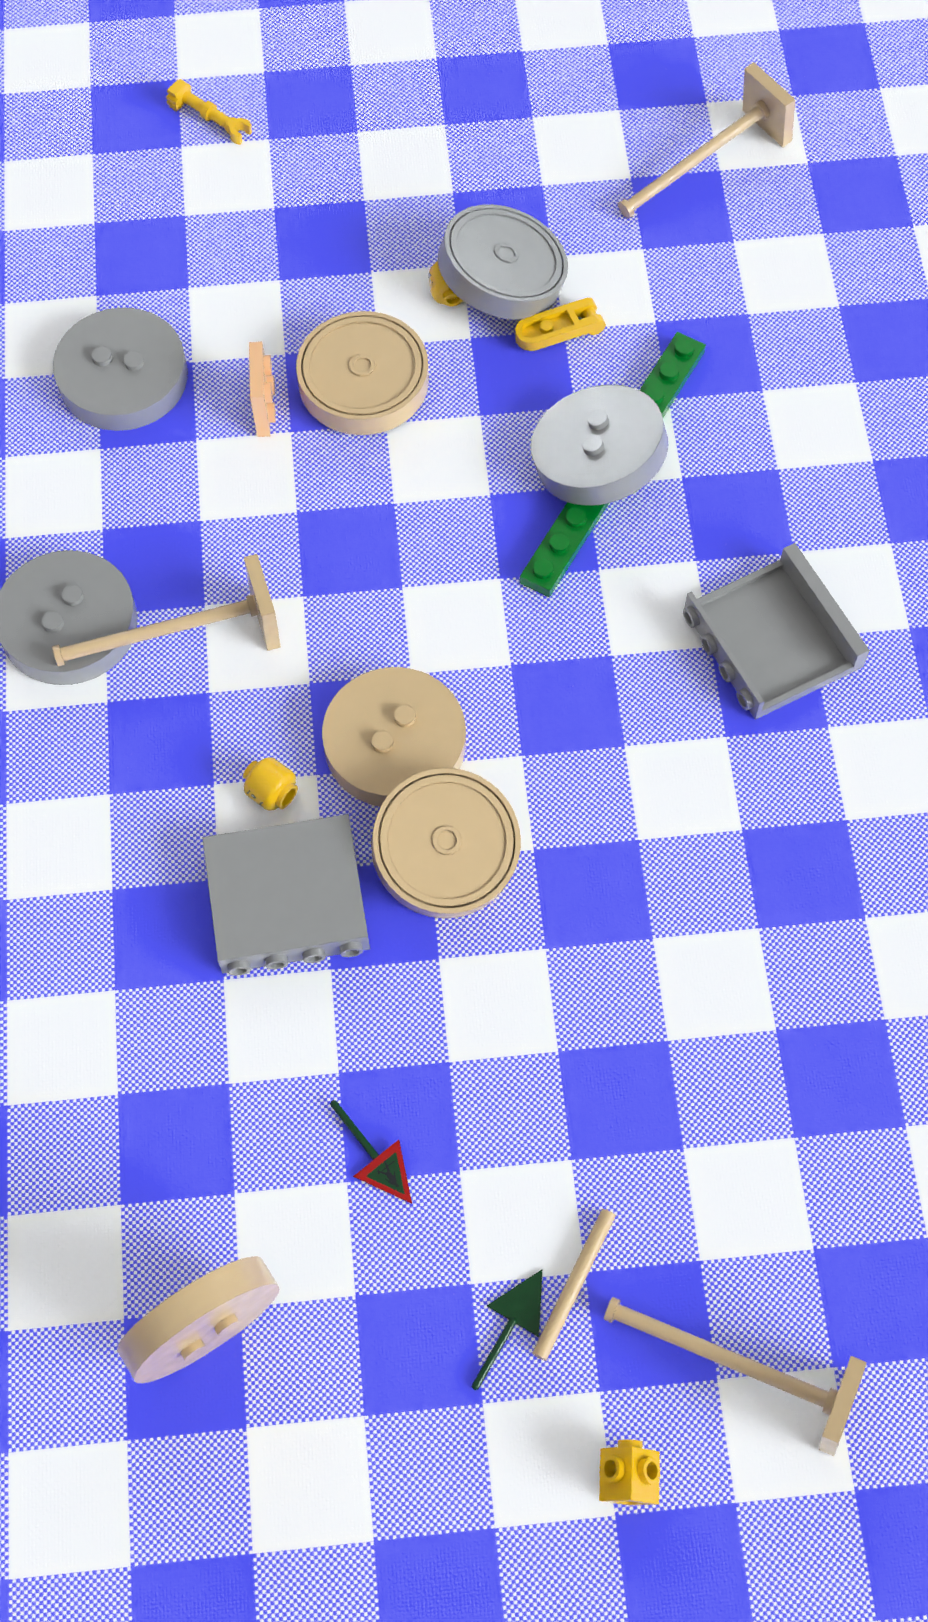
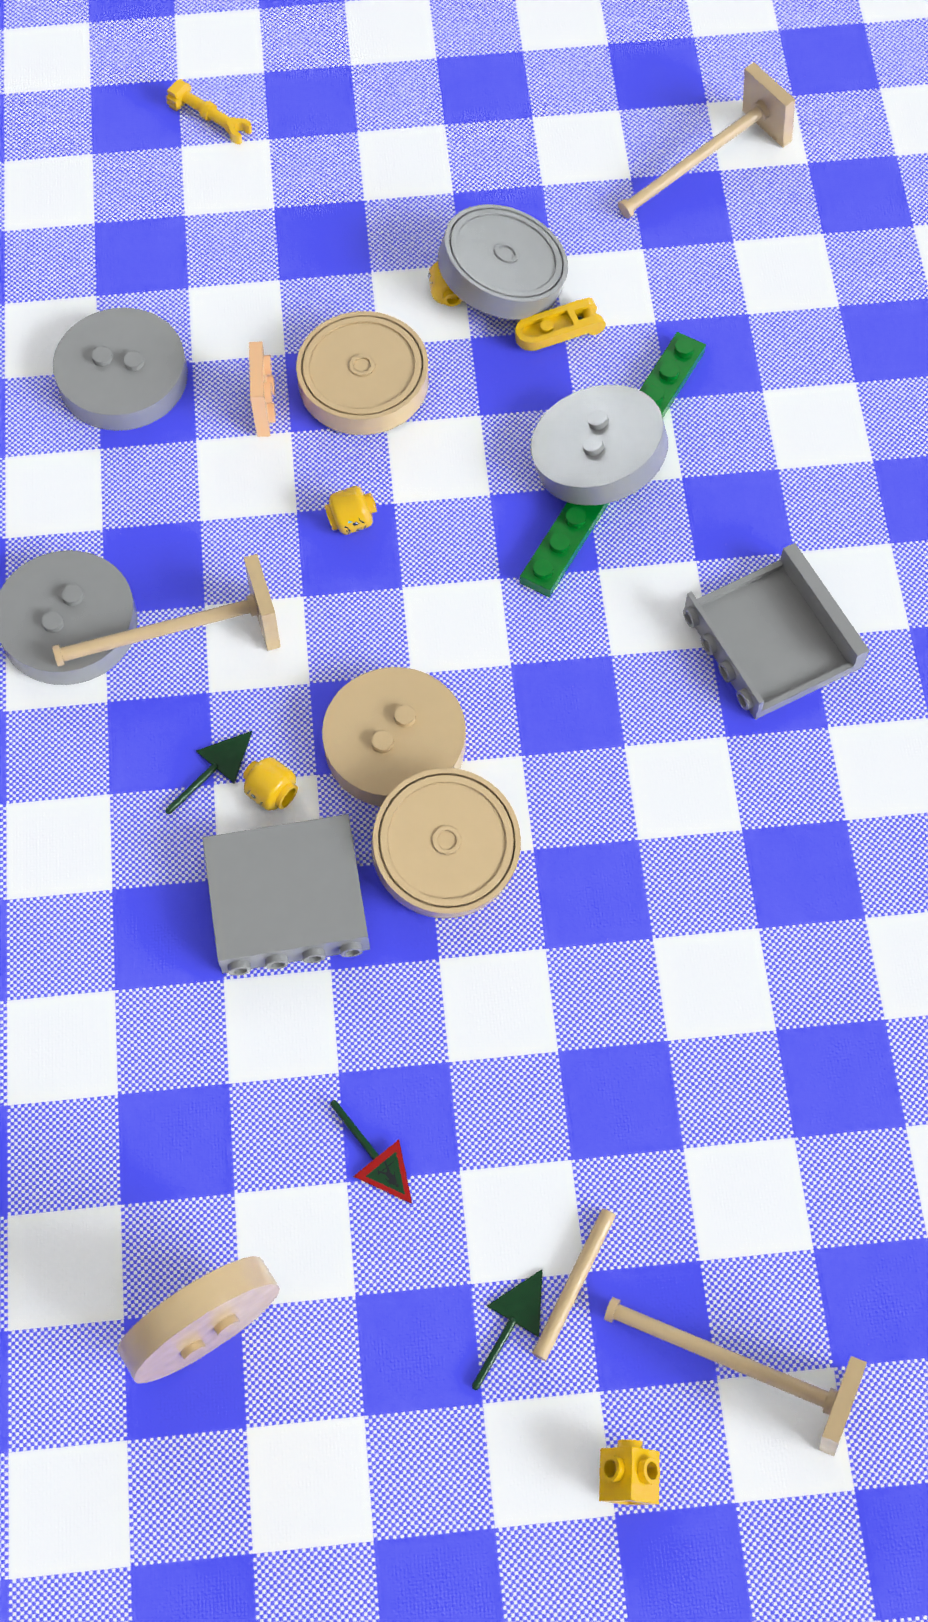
(222, 756): none -> dark green piece
(350, 510): none -> yellow head

